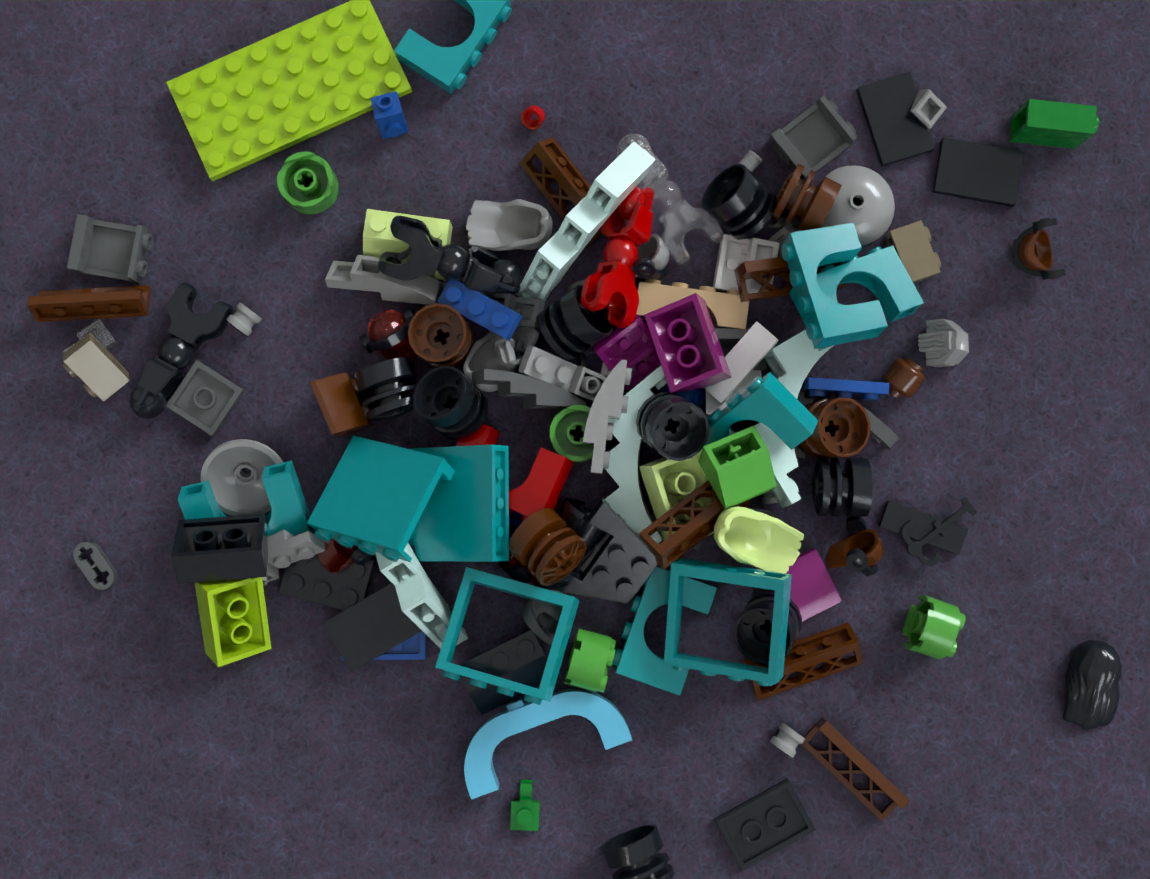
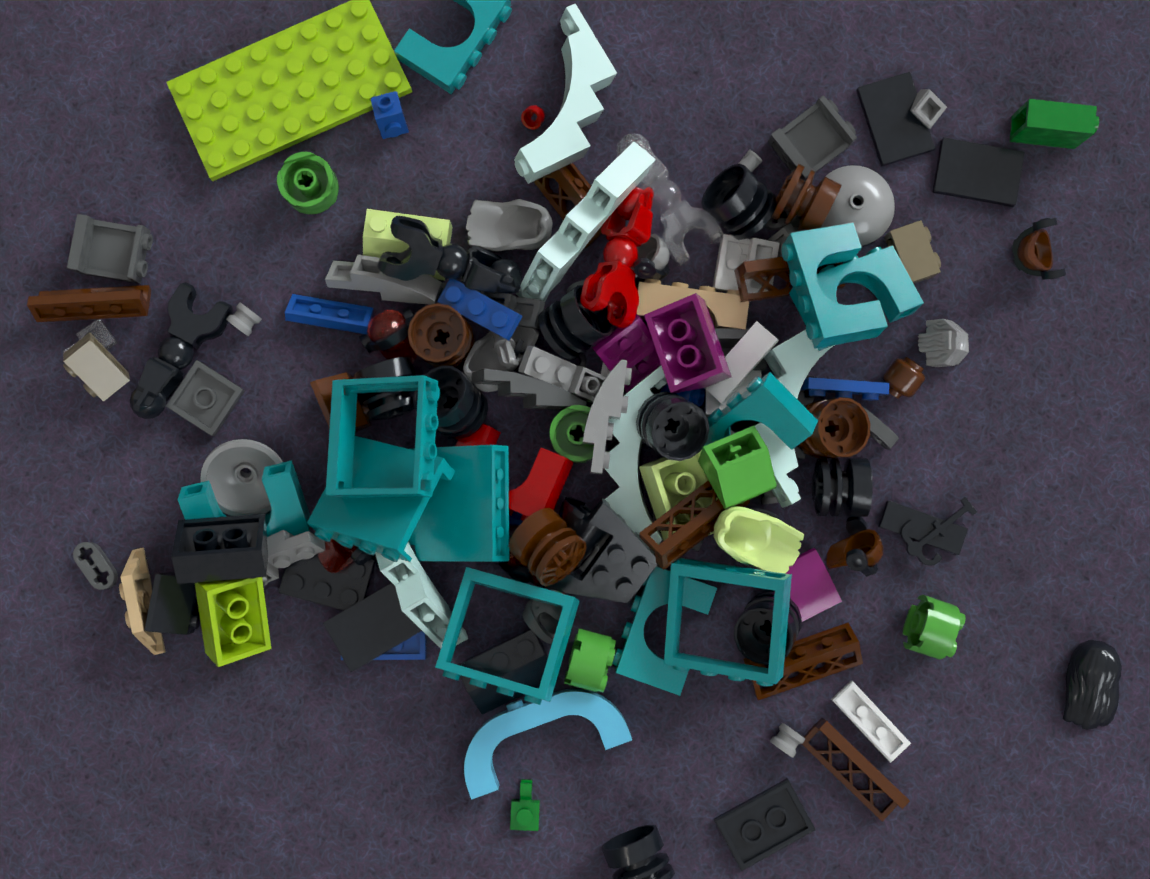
(137, 592): none -> tan wing
(172, 606): none -> black slope
(329, 314): none -> blue plate
(343, 436): none -> teal window
(586, 73): none -> light aqua arch
(871, 721): none -> white tile

